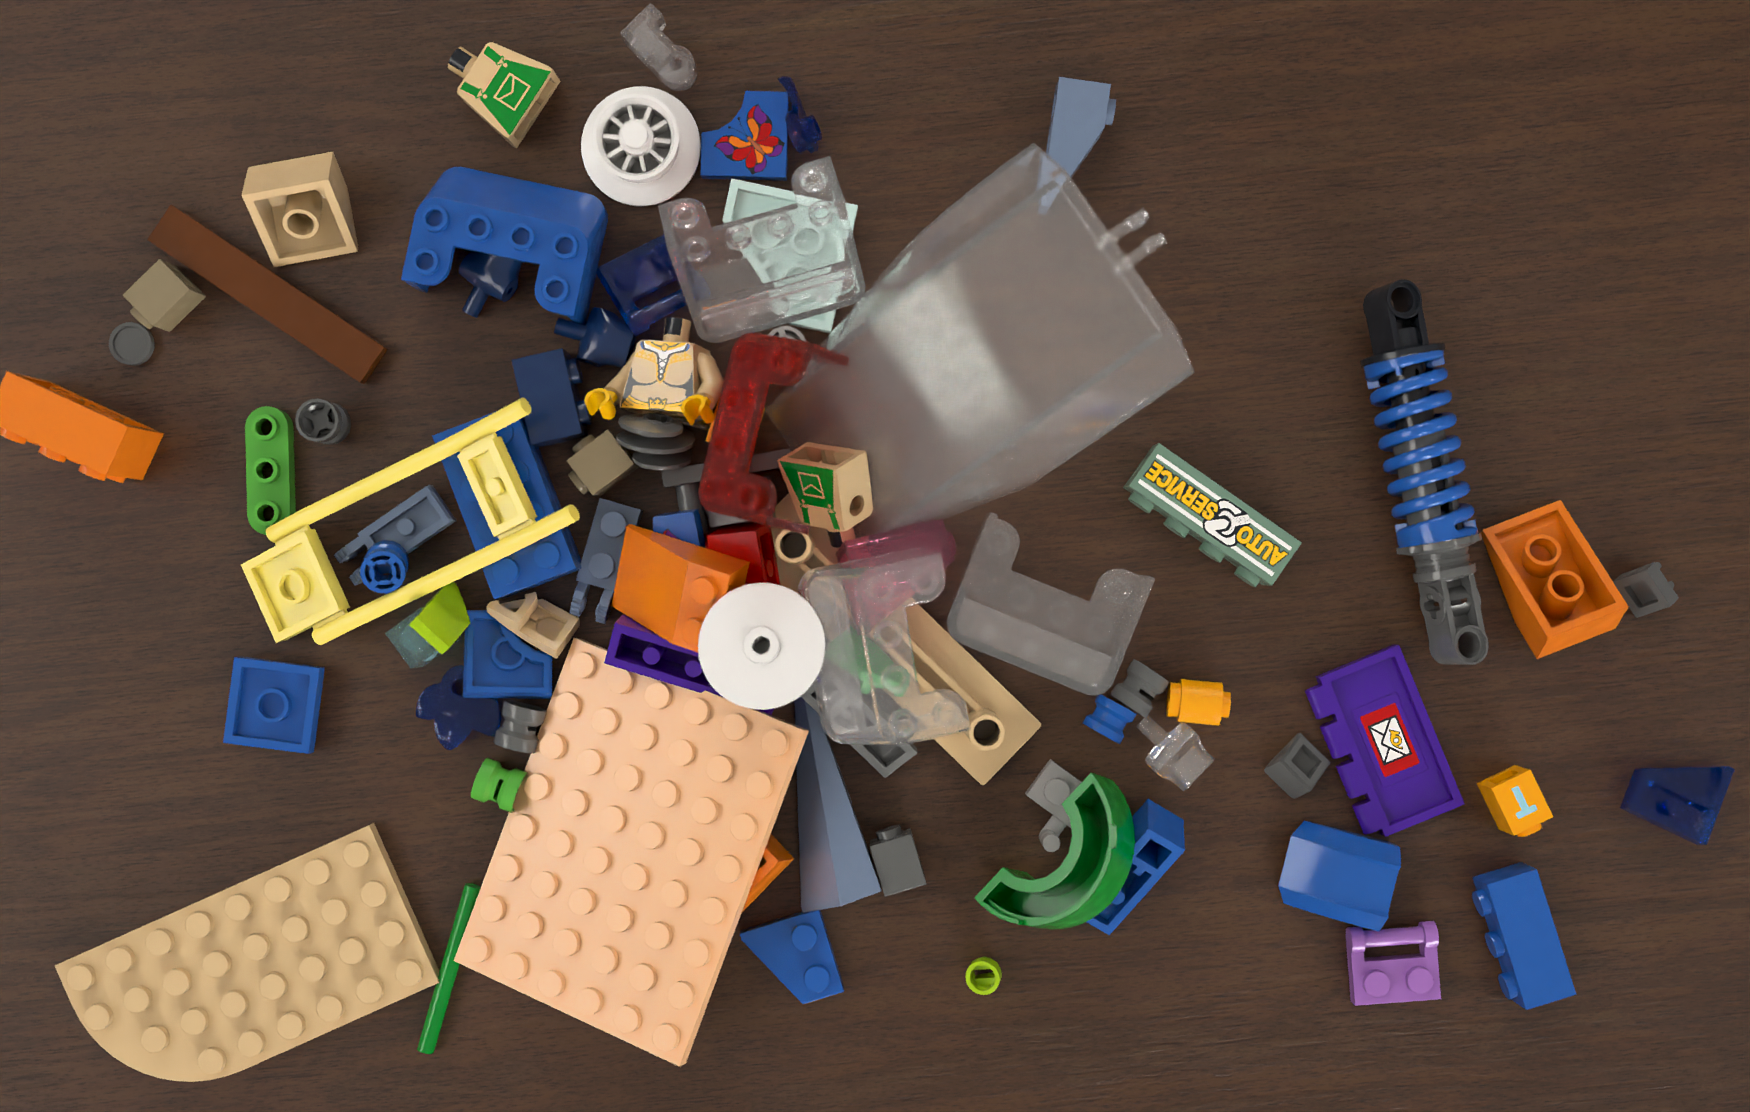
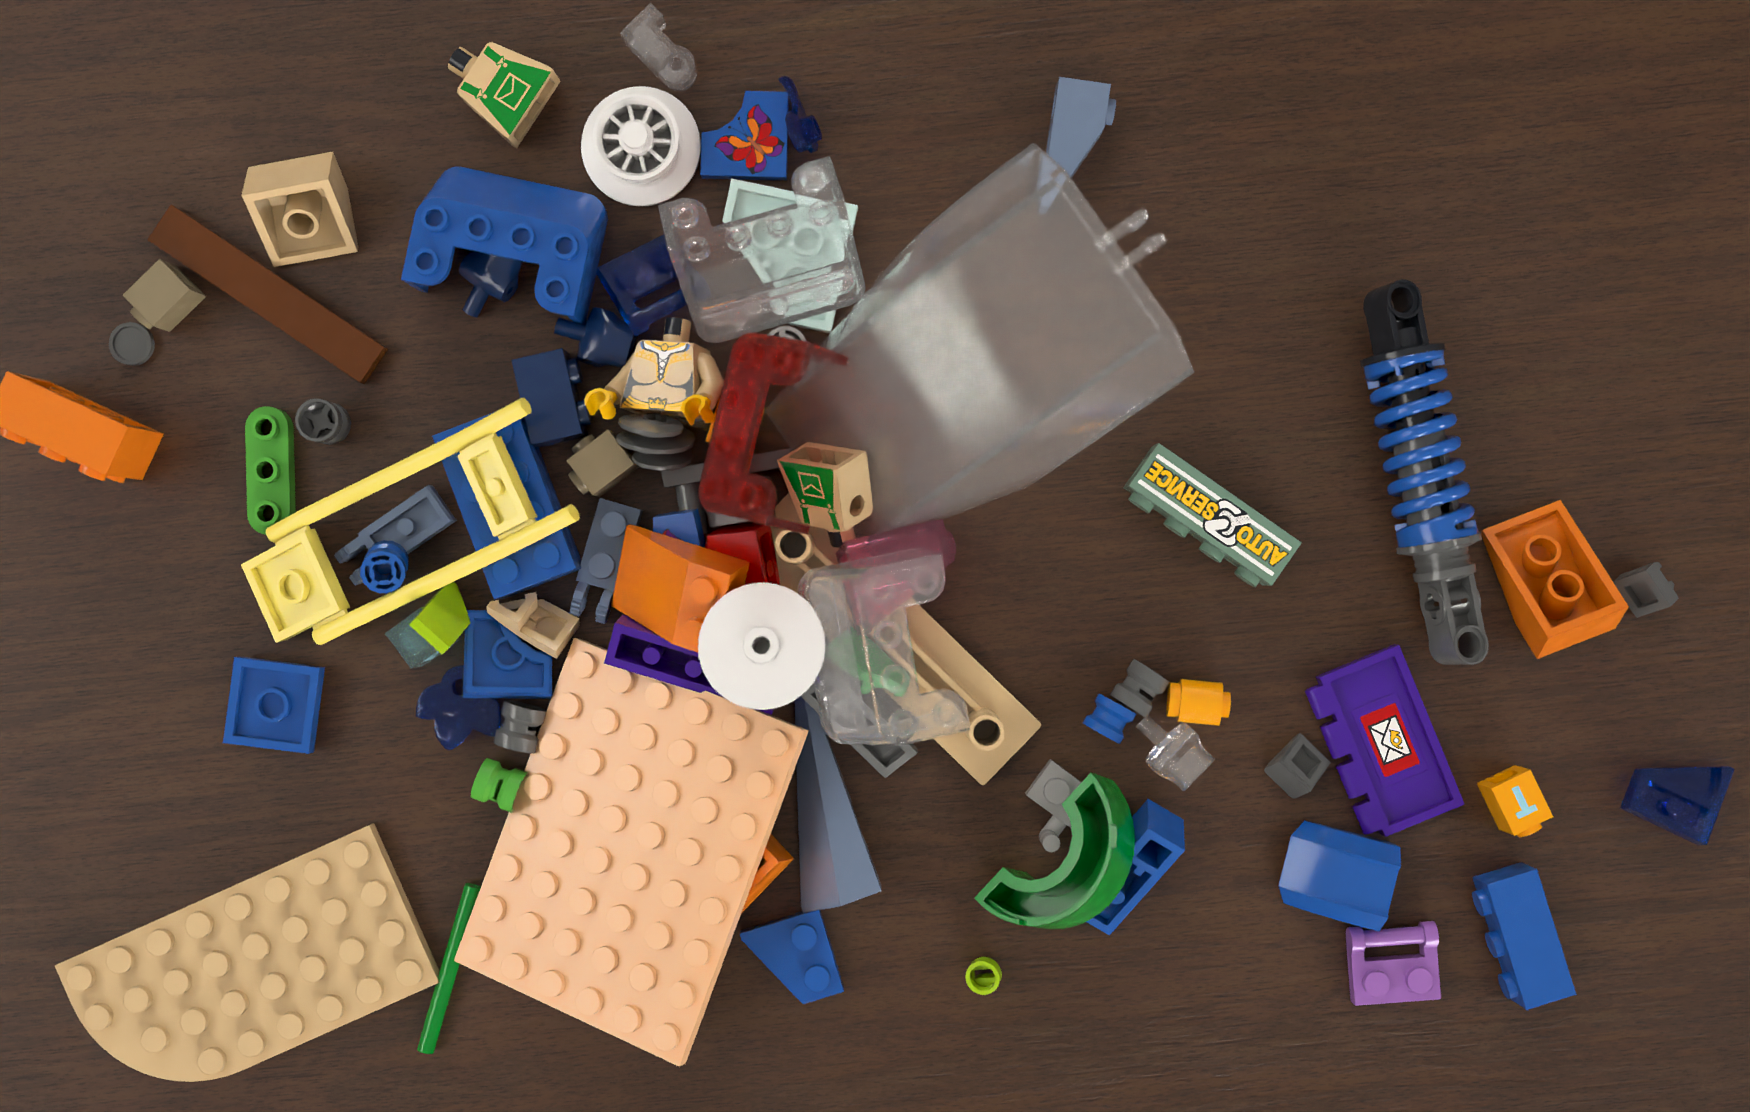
(897, 860): dark grey brick -> none
(1040, 625): clear windscreen -> none

